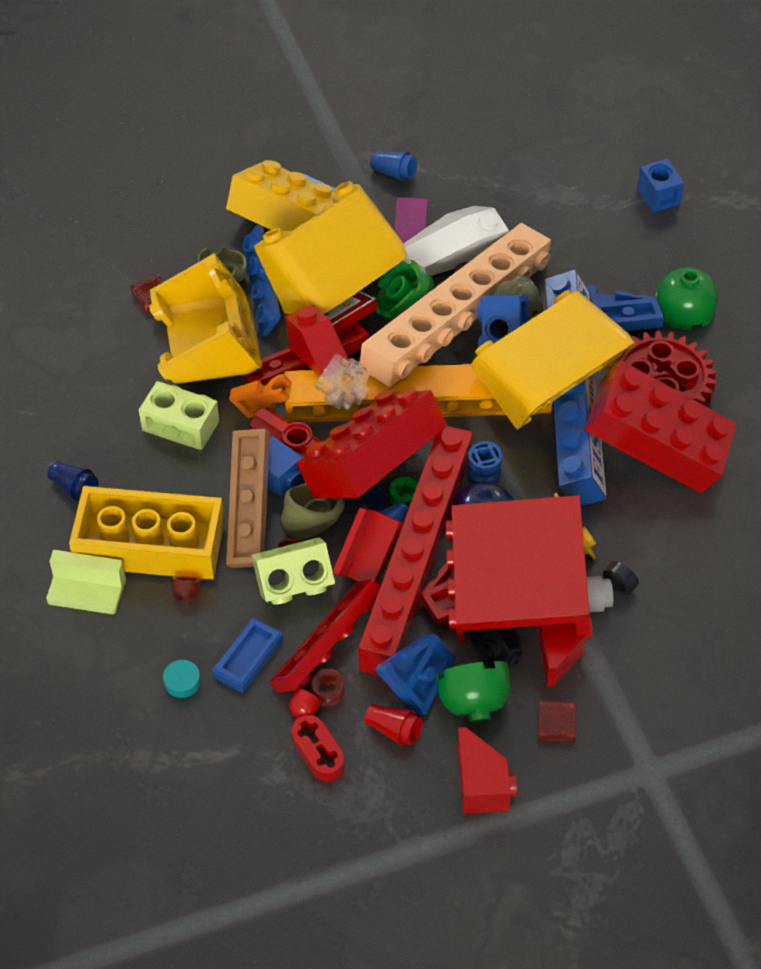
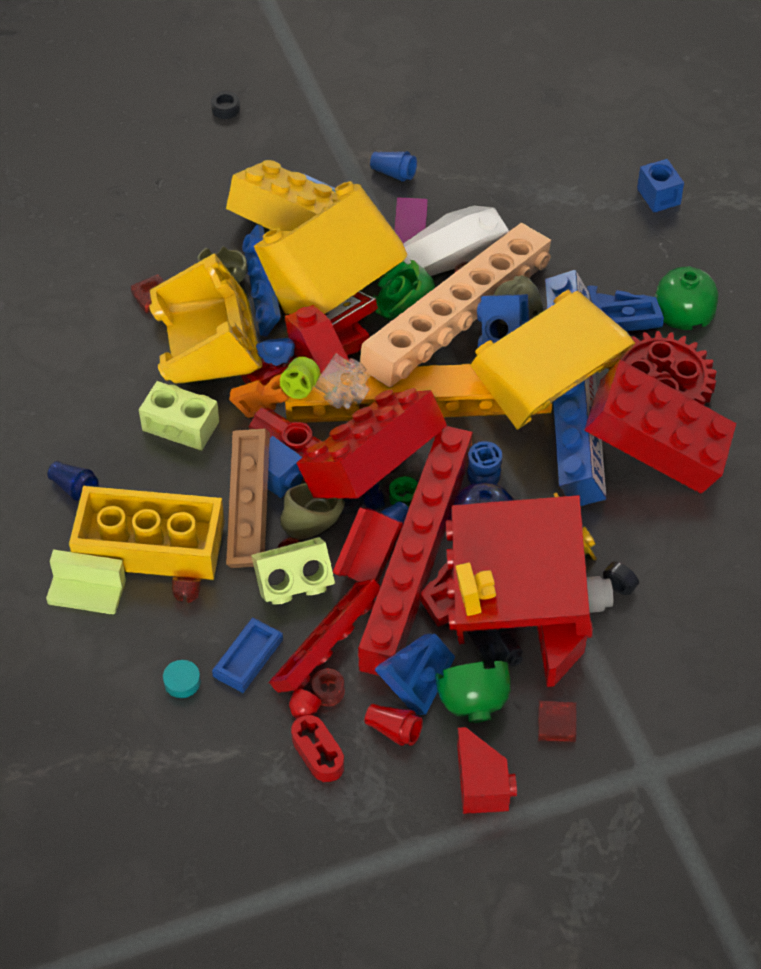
(225, 105): none -> black tile
(276, 350): none -> blue piece
(292, 381): none -> lime wheel
(474, 587): none -> yellow tile

